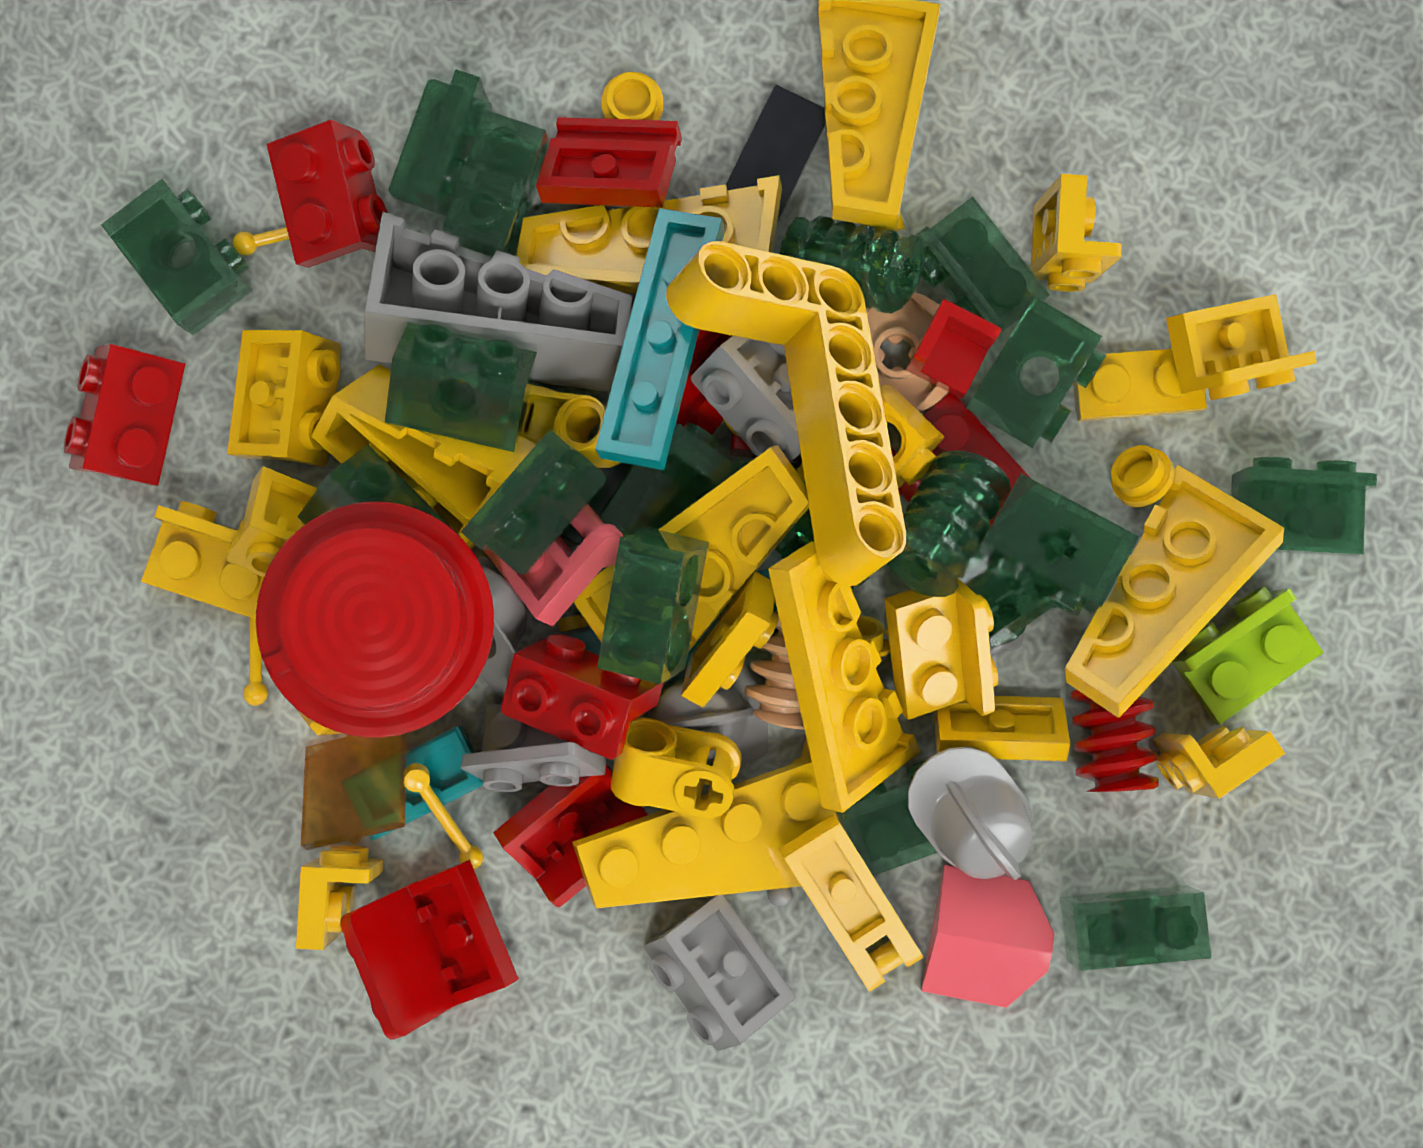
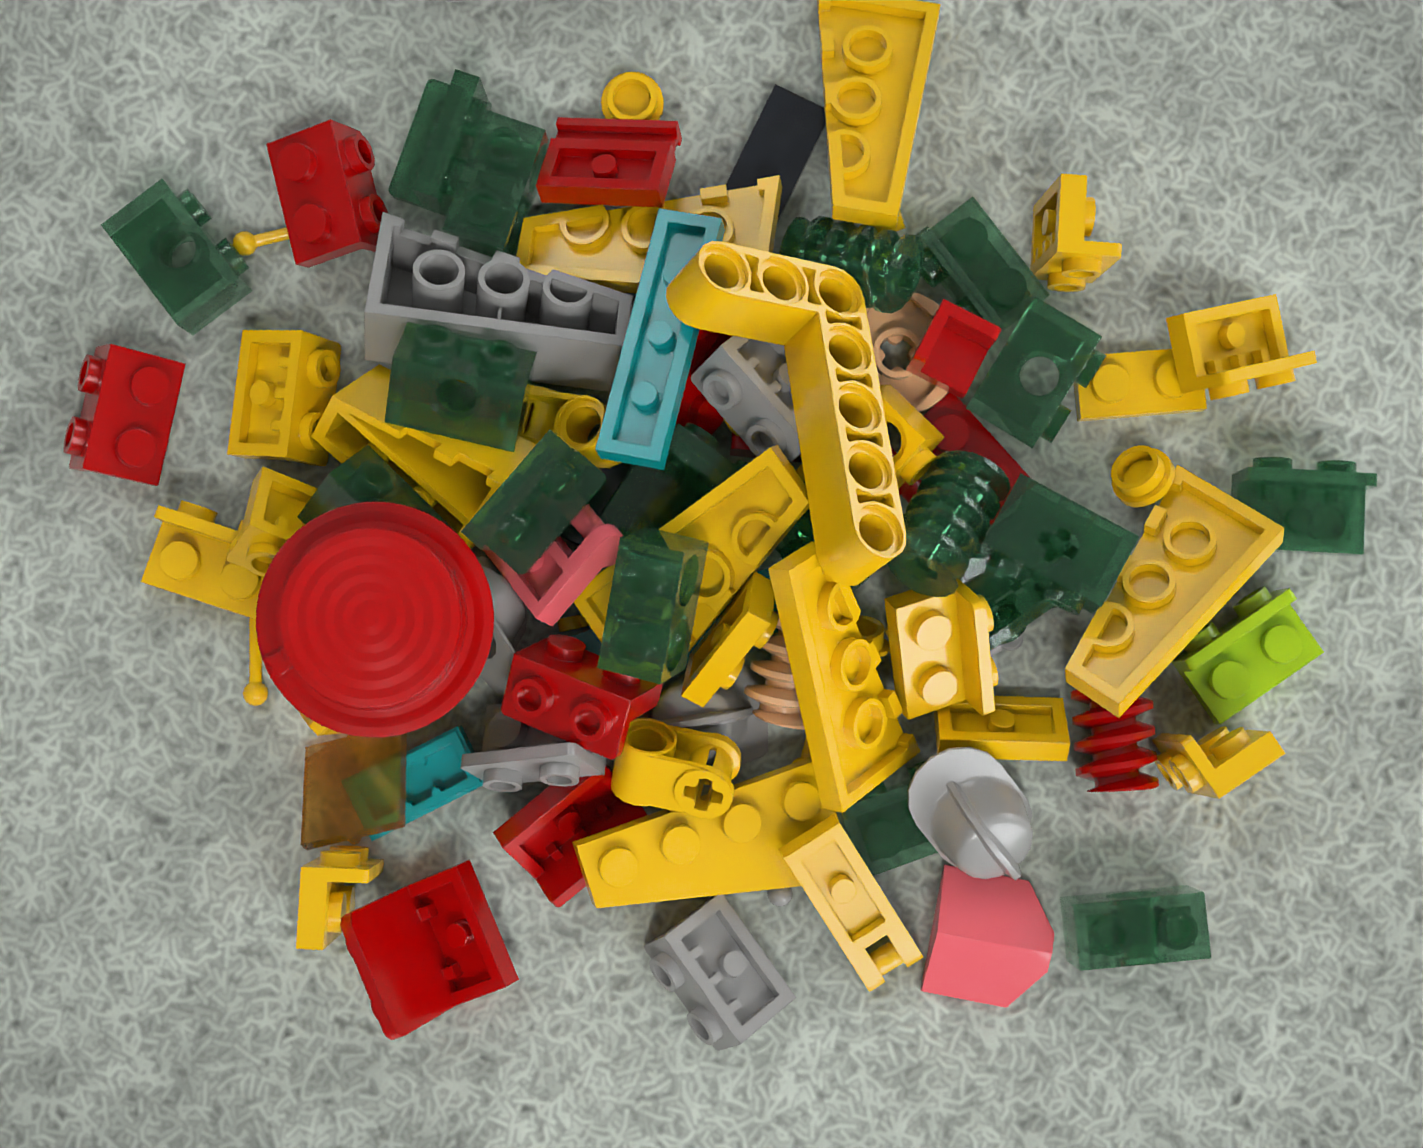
(417, 779): yellow hinge -> none

